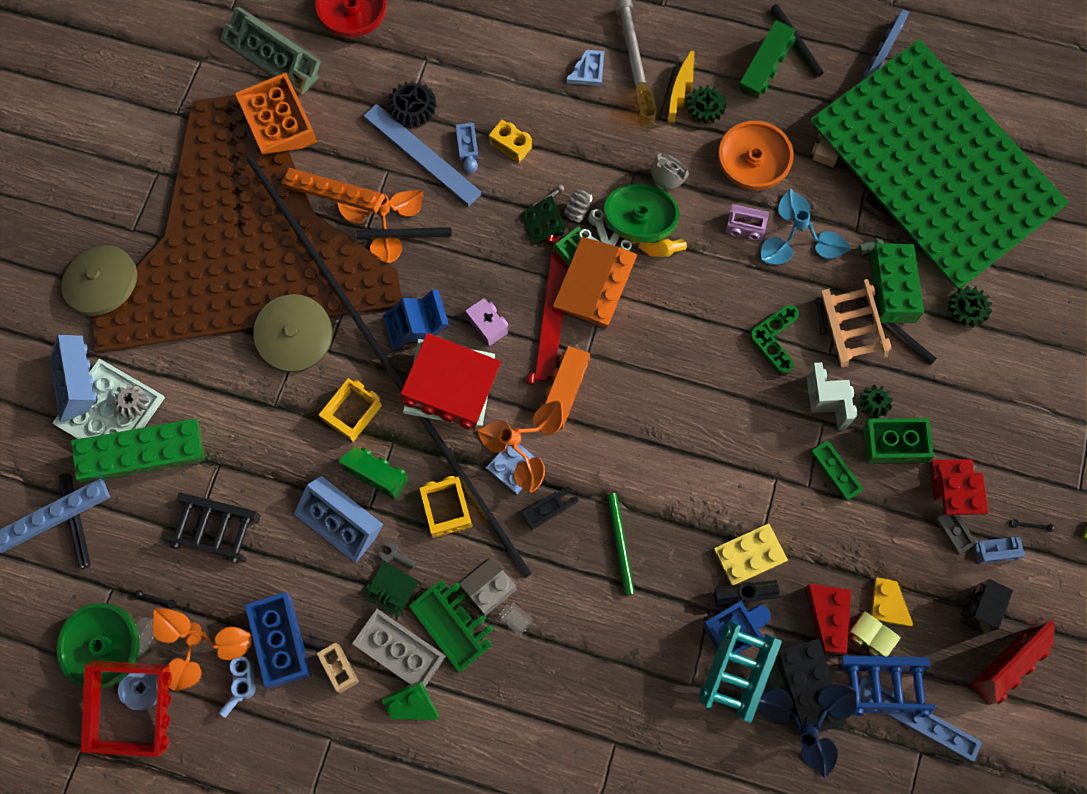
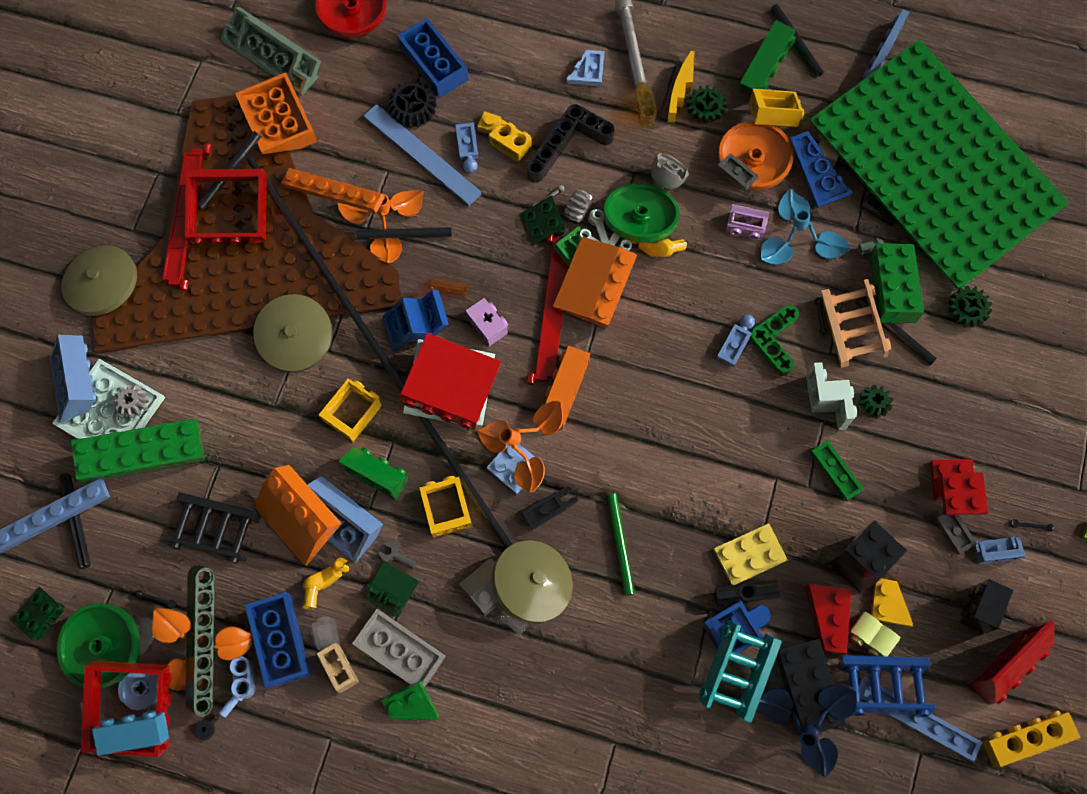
(37, 613): none -> dark green hinge
(130, 732): none -> dark azure brick
(178, 243): none -> red piece
(205, 648): none -> dark green beam
(210, 728): none -> black piece
(223, 175): none -> red window
(233, 164): none -> black piece
(295, 513): none -> orange slope
(322, 580): none -> yellow arm
(325, 632): none -> clear brick
(433, 57): none -> blue brick
(449, 625): green hinge -> none
(450, 286): none -> clear orange slope
(488, 122): none -> yellow plate
(532, 582): none -> olive dish
(563, 137): none -> black beam
(736, 341): none -> medium blue plate
(737, 172): none -> dark grey plate
(775, 108): none -> yellow window
(818, 172): none -> blue wing
(868, 557): none -> black brick
(898, 441): green brick -> none
(1063, 732): none -> yellow brick

